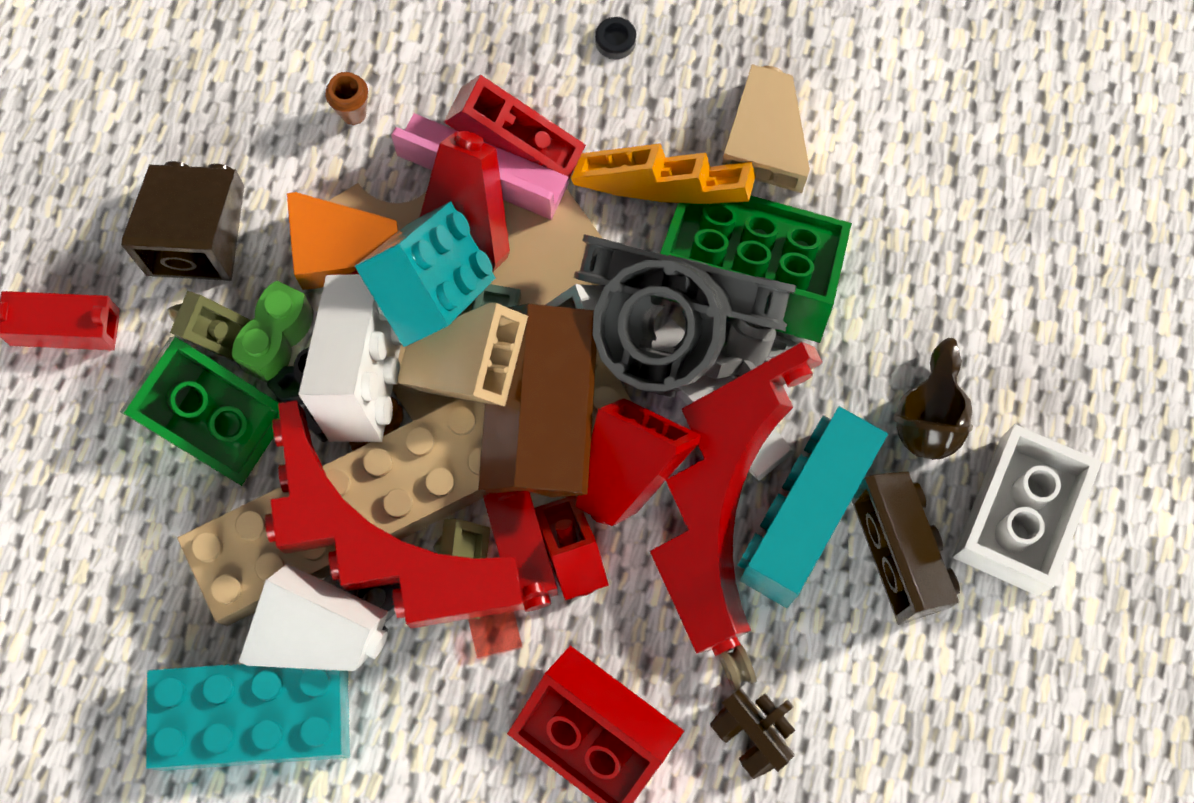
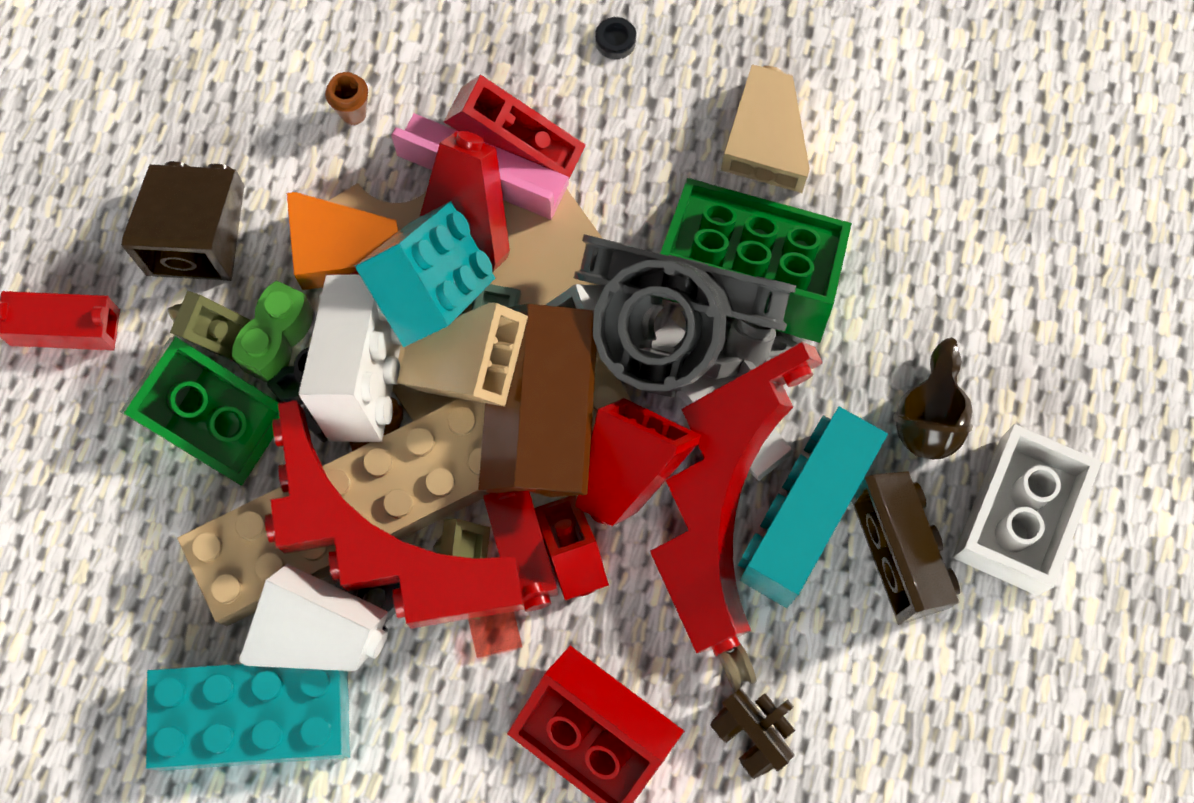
(649, 175): light orange slope -> none

